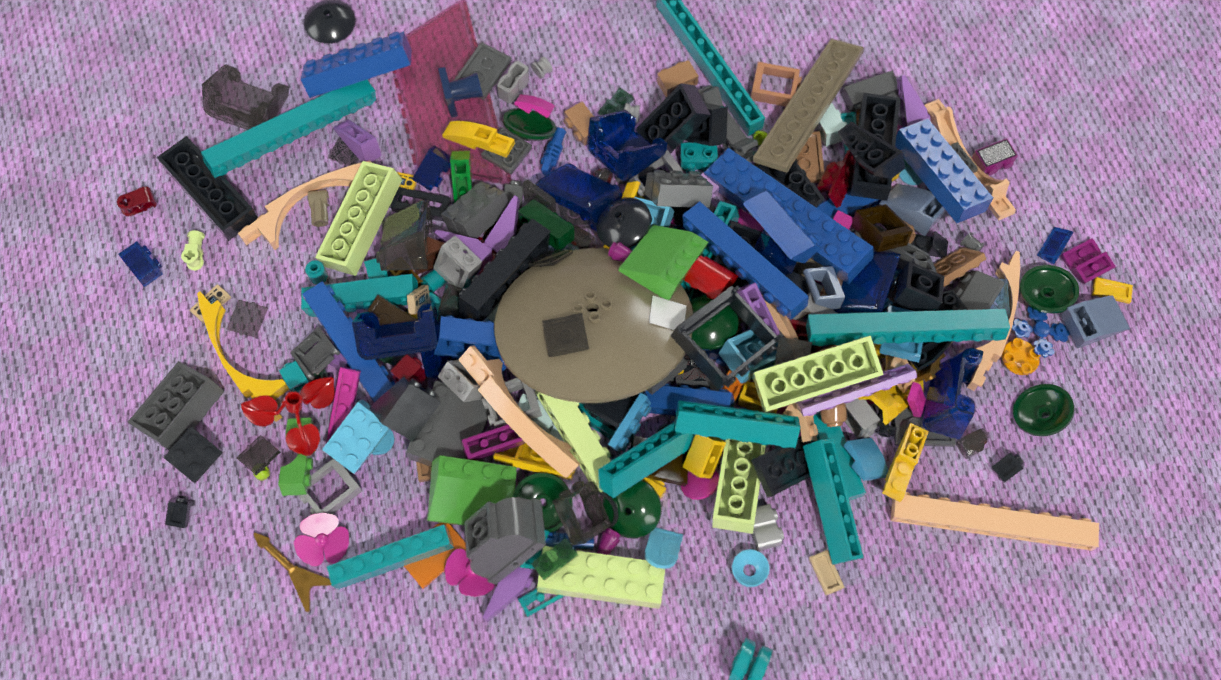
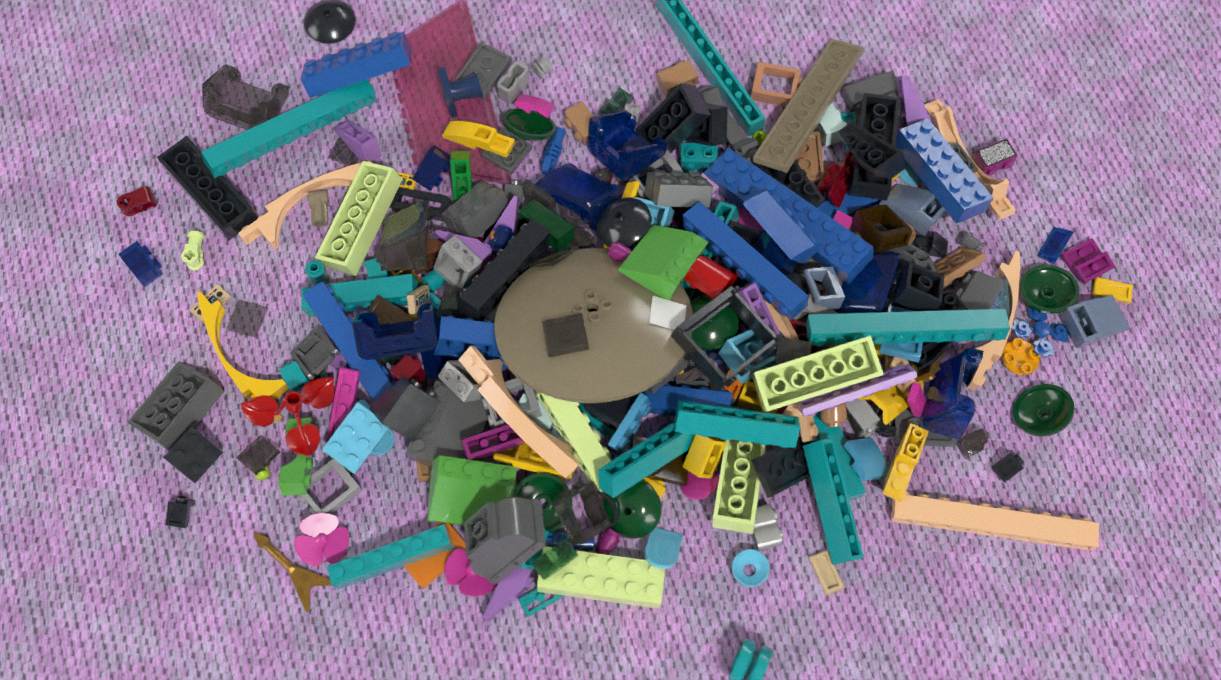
(500, 237): none -> clear blue head

